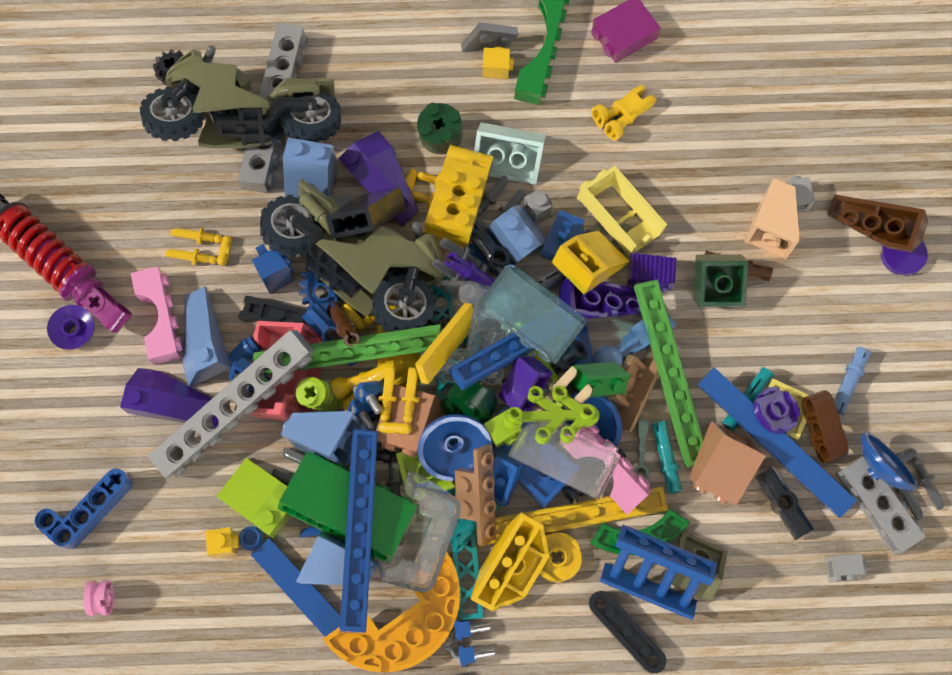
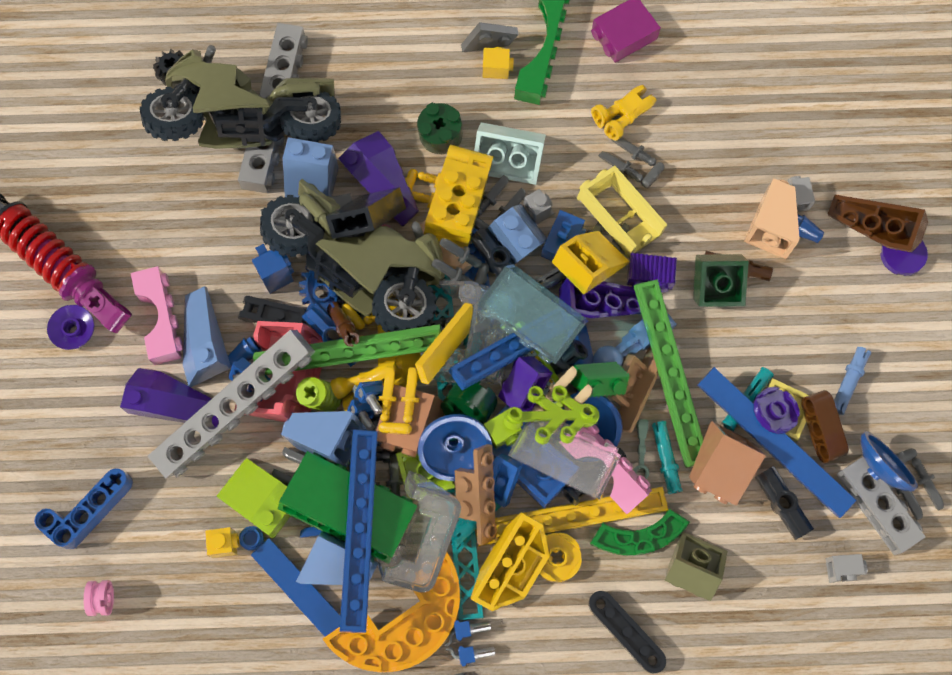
(224, 252): yellow piece -> none
(467, 269): dark purple pin -> none
(651, 177): none -> dark grey piece
(666, 555): blue fence -> none
(808, 229): none -> blue cone

